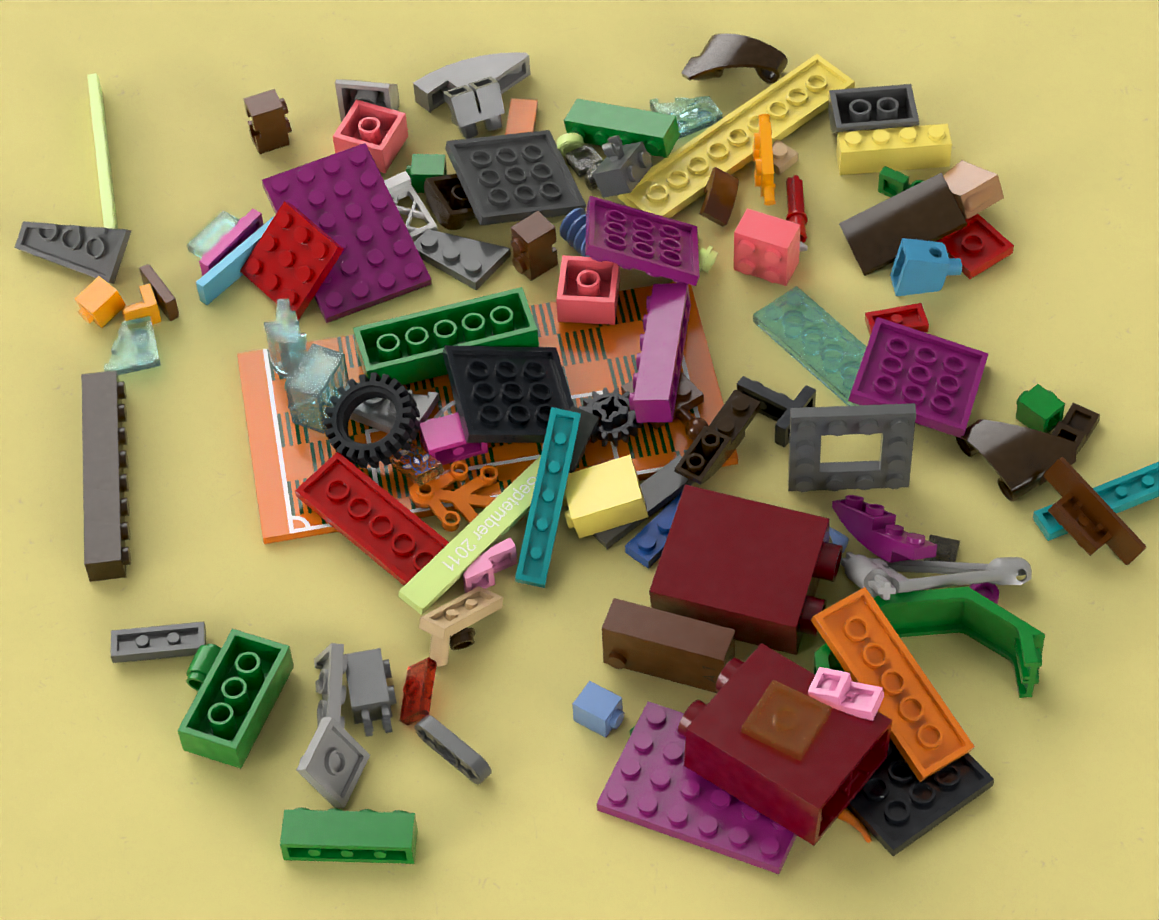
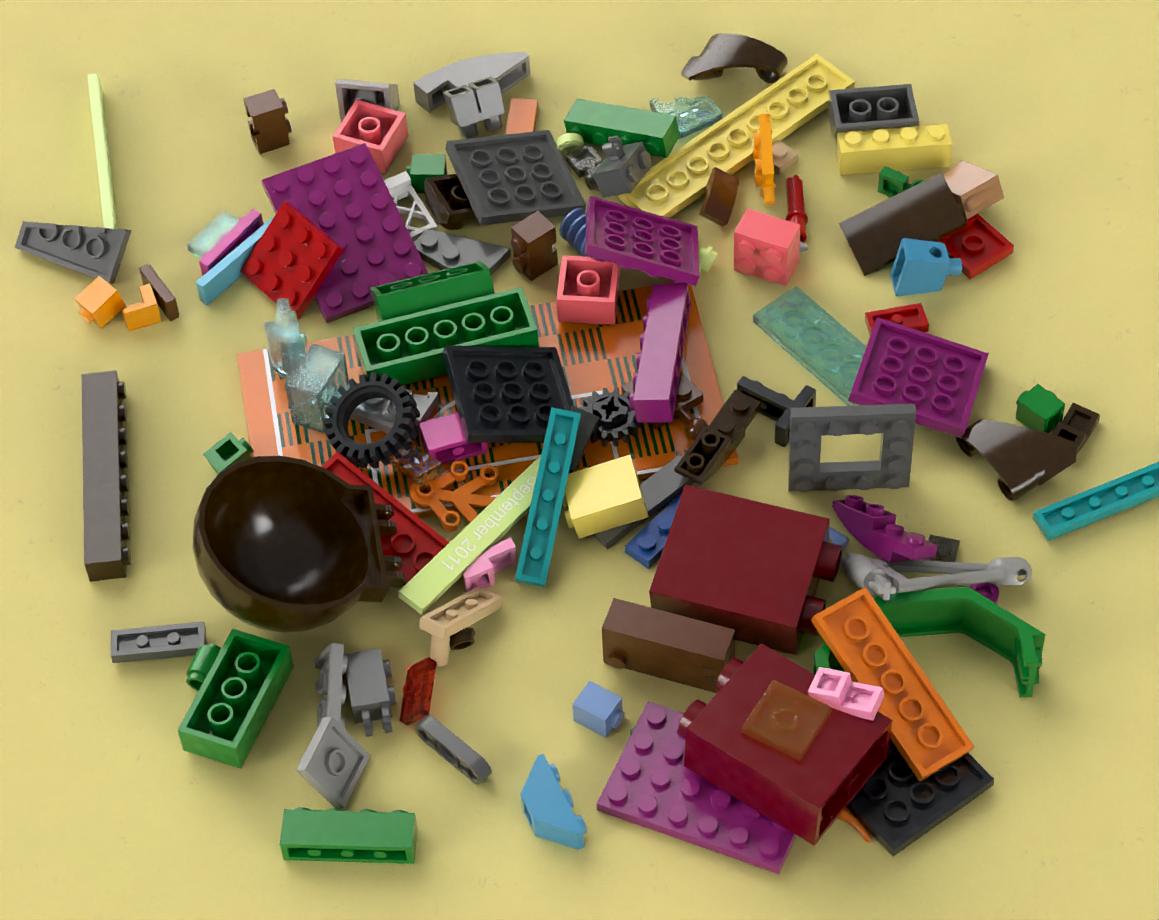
(134, 347): clear light blue wing -> none
(228, 452): none -> brick
(291, 544): none -> dark brown windscreen
(432, 290): none -> green brick
(550, 807): none -> dark azure slope
(1089, 516): reddish brown bracket -> none

